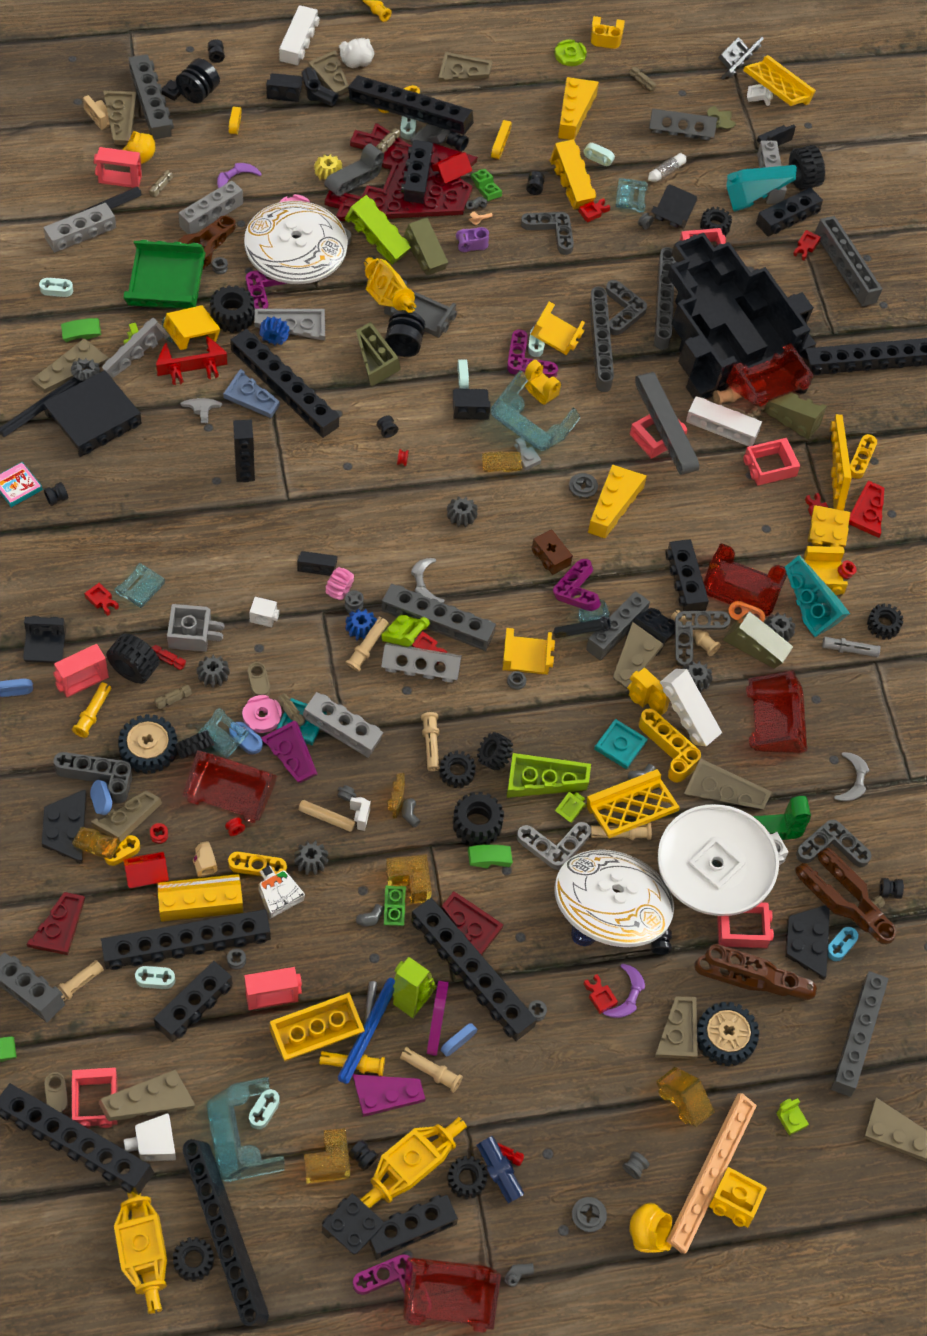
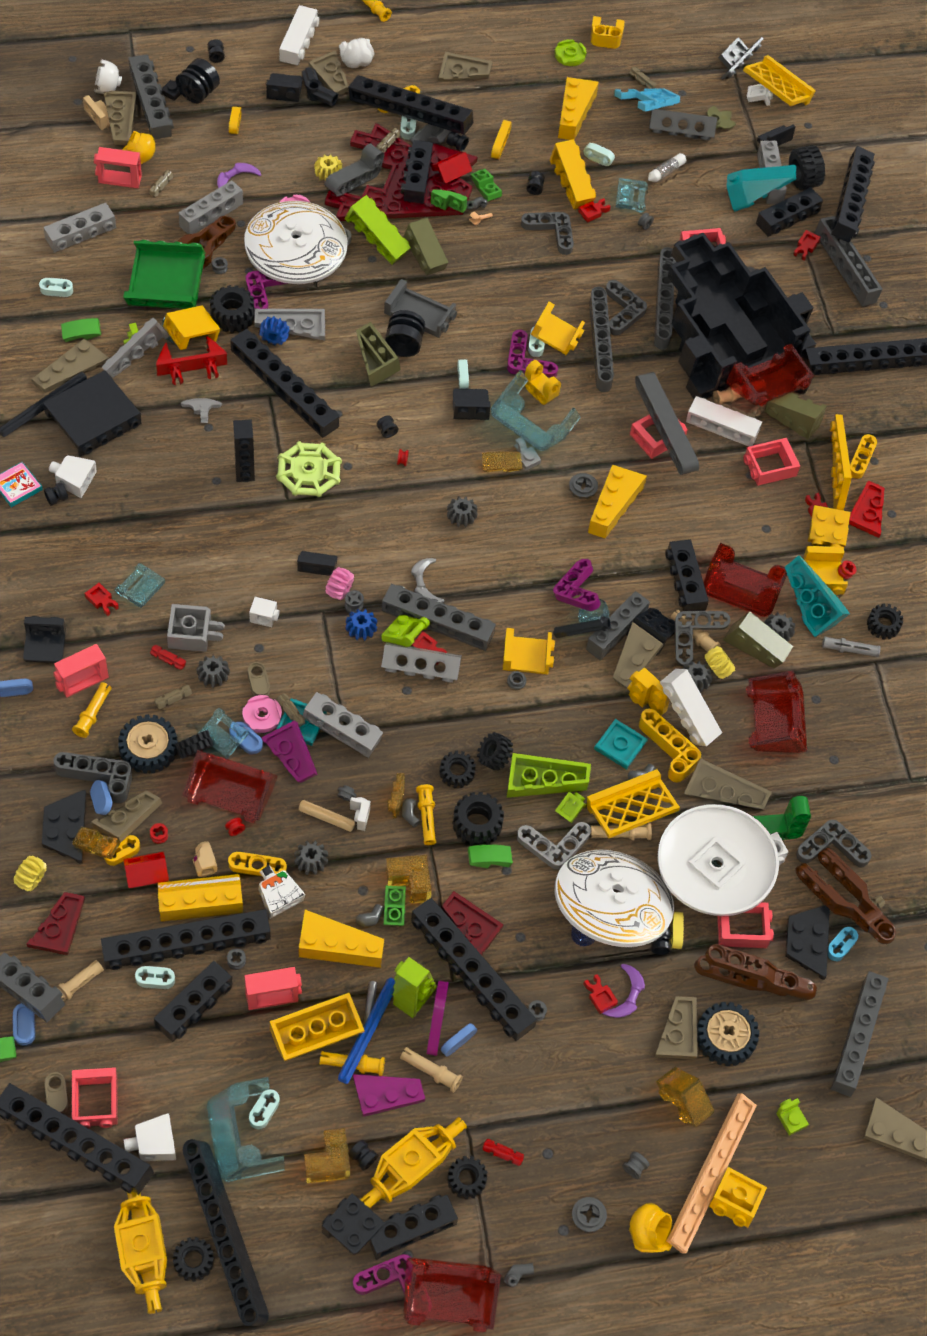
(23, 1025): none -> medium blue tile
(30, 873): none -> light yellow gear
(74, 474): none -> white torso
(76, 369): dark grey gear -> none
(107, 77): none -> white cylinder
(120, 198): black axle -> none
(132, 658): black tyre -> none
(148, 1098): dark tan wing -> none
(249, 395): sand blue wing -> none
(308, 477): none -> yellowish green plate
(338, 942): none -> yellow wedge
(362, 651): tan pin -> none
(387, 286): yellow plate -> none
(426, 807): none -> yellow pin
(431, 733): tan pin -> none
(445, 198): none -> bright green slope
(474, 239): medium lavender piece -> none
(500, 1169): dark blue piece -> none
(551, 552): reddish brown brick -> none
(650, 98): none -> medium azure wing
(675, 206): black bracket -> none
(677, 930): none -> light yellow beam
(716, 215): black tyre -> none
(719, 662): none -> light yellow gear
(745, 609): orange plate -> none
(853, 194): none -> black brick
(861, 770): light grey piece -> none
(891, 888): black wheel -> none

